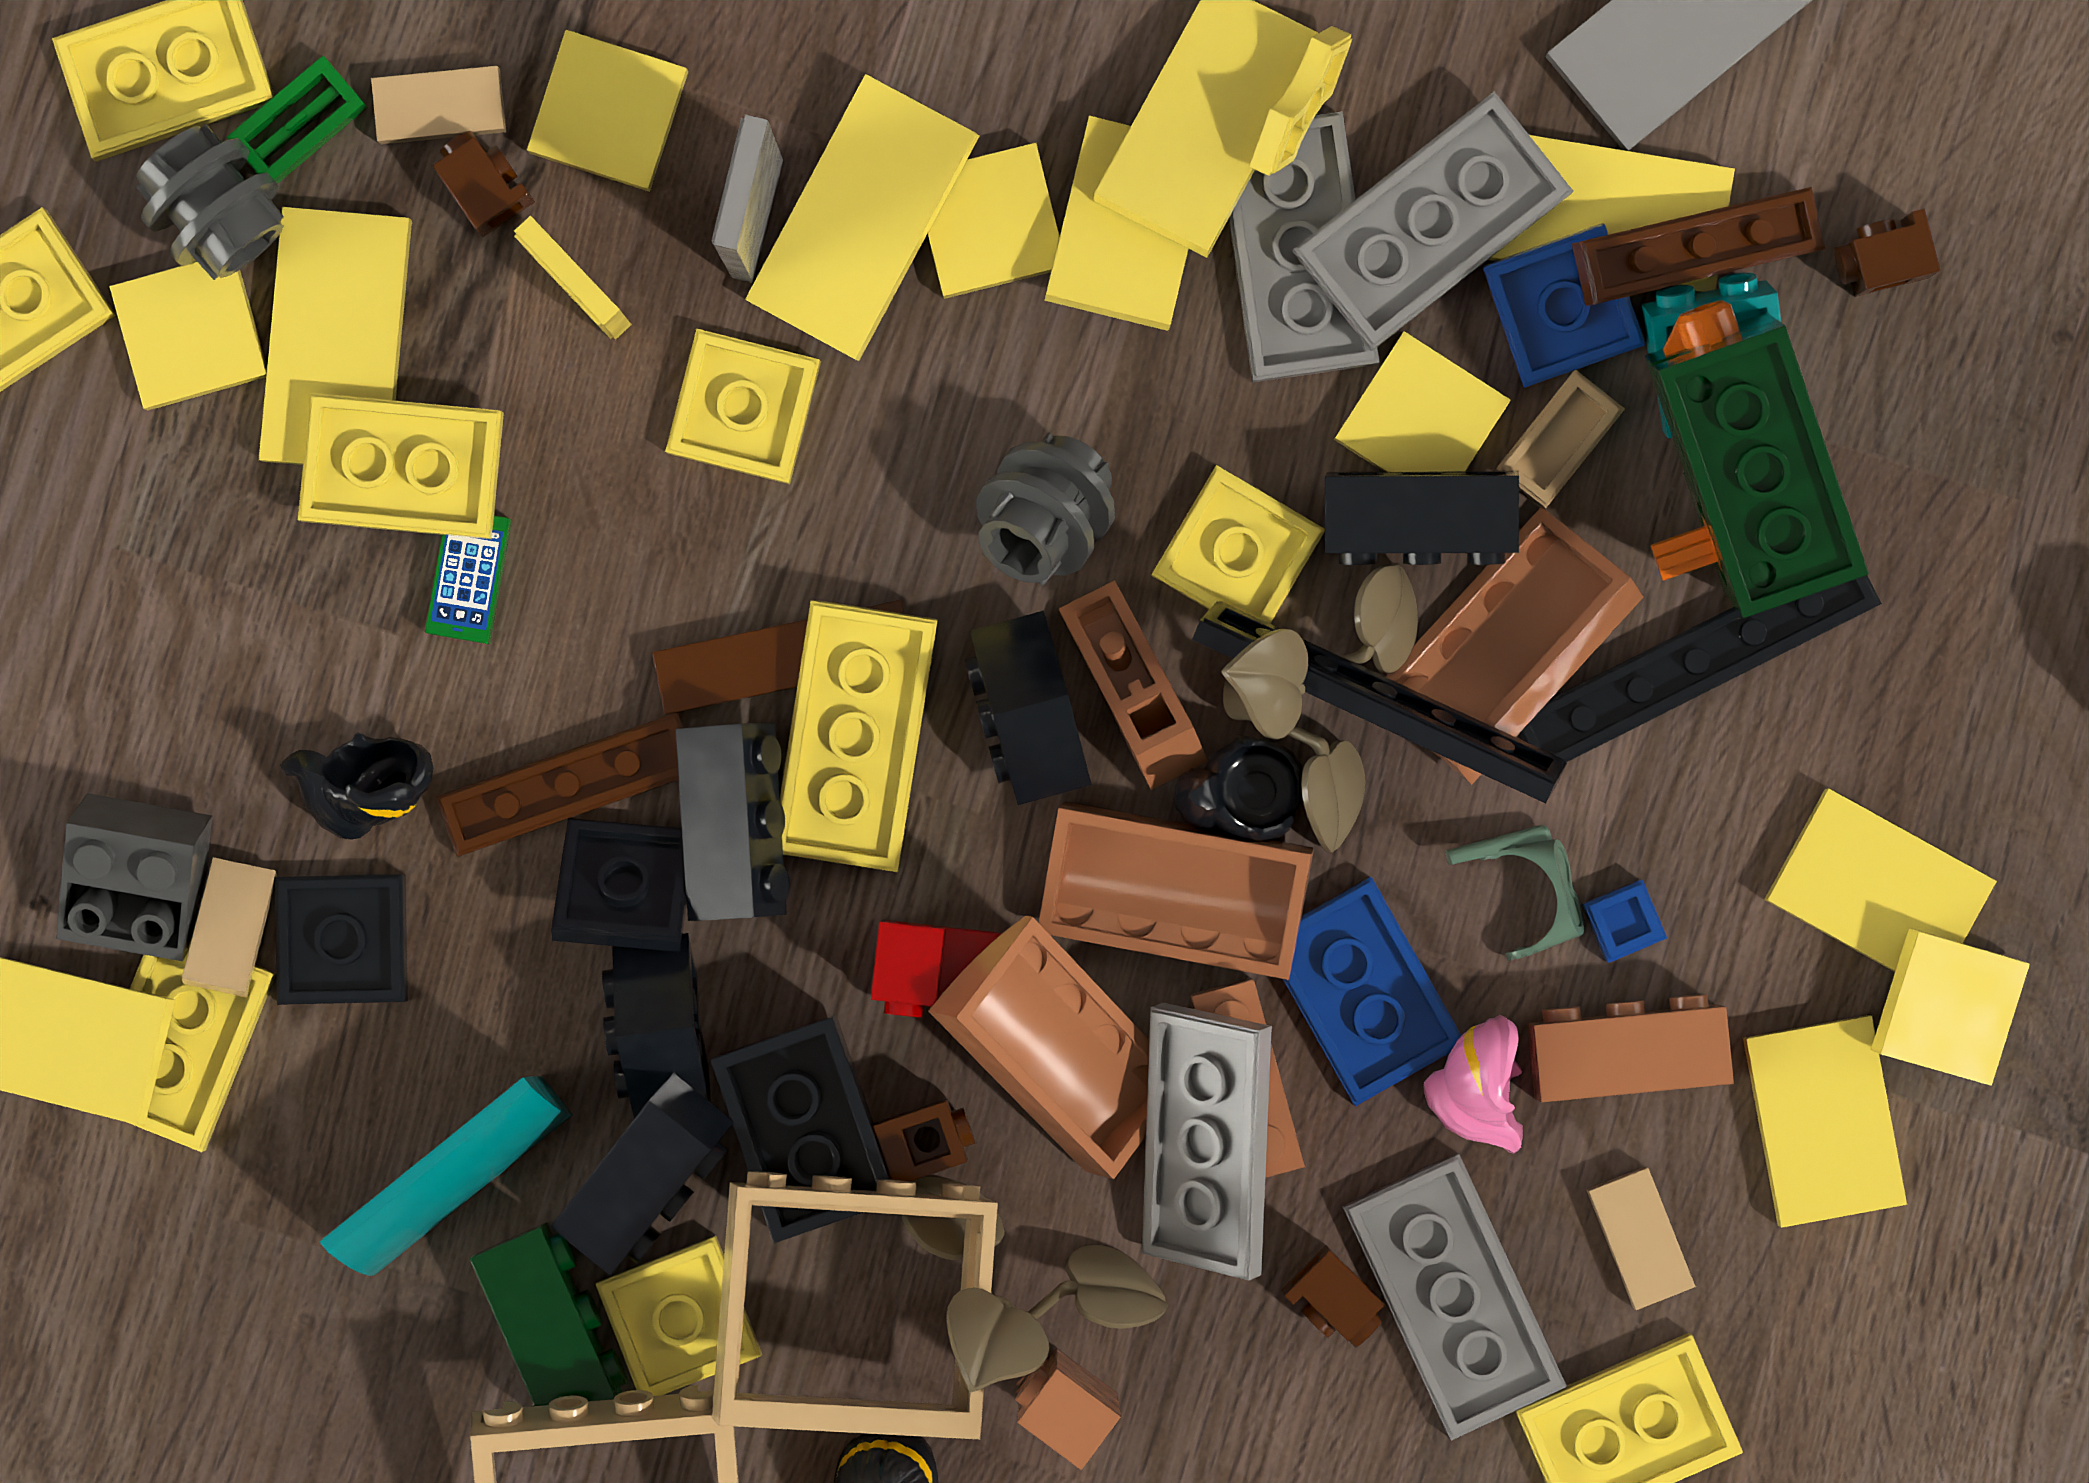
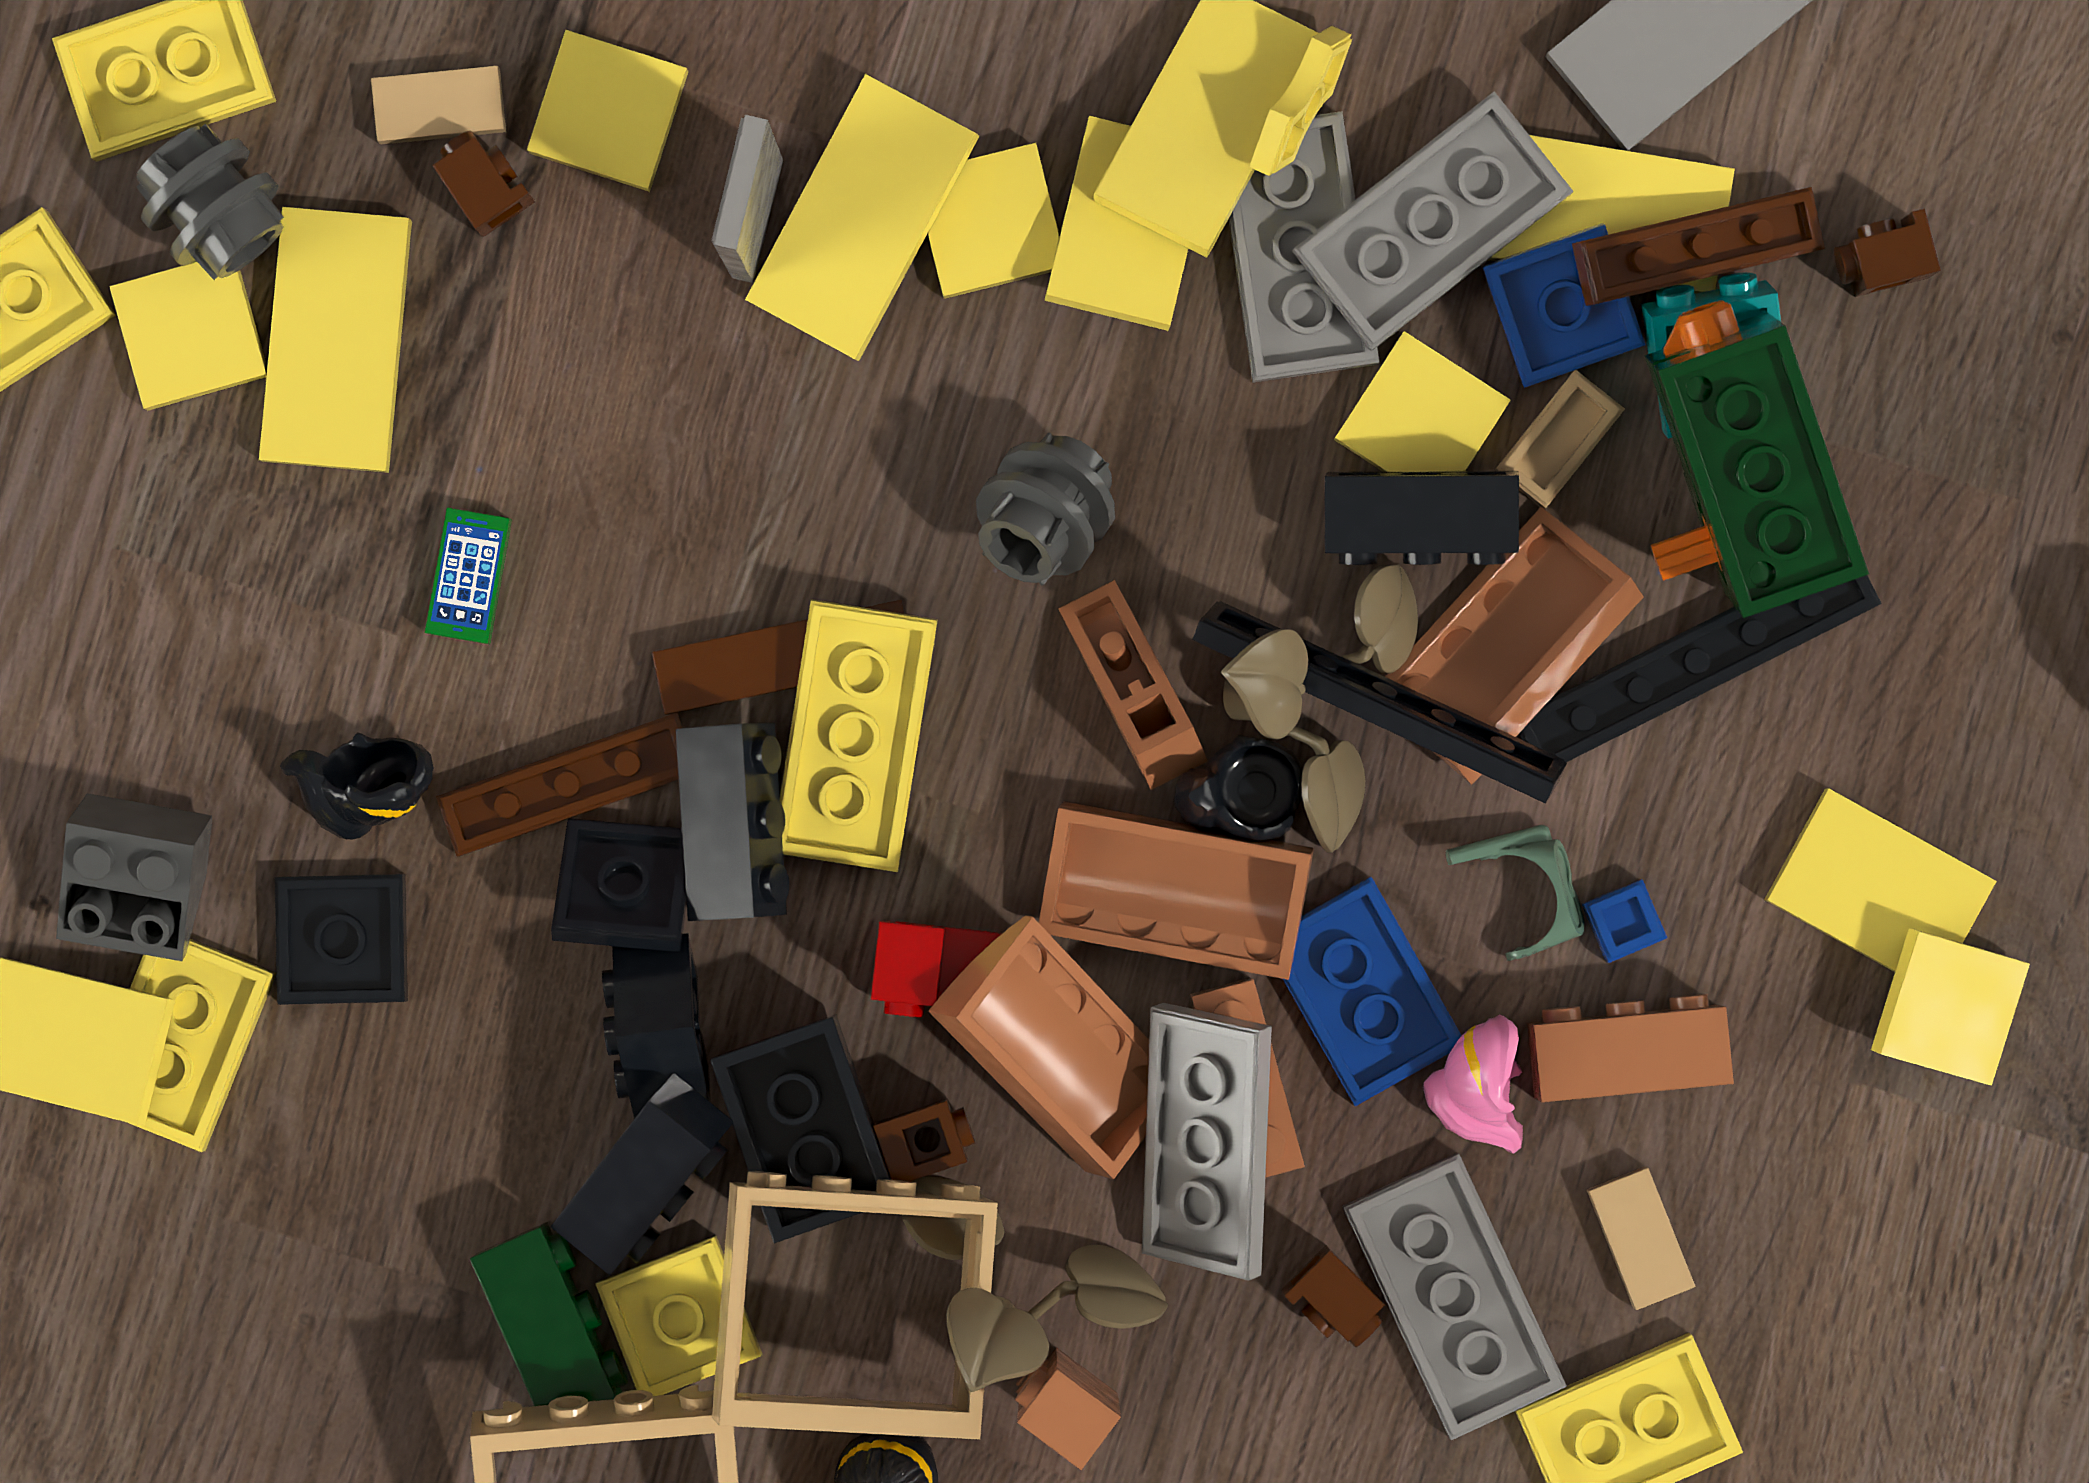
(229, 927): tan tile -> none
(316, 138): green tile -> none
(400, 466): light yellow tile -> none
(447, 1176): teal slope -> none
(571, 278): light yellow tile -> none
(743, 406): light yellow tile -> none
(1026, 708): black brick -> none
(1238, 548): light yellow tile -> none
(1824, 1121): light yellow tile -> none

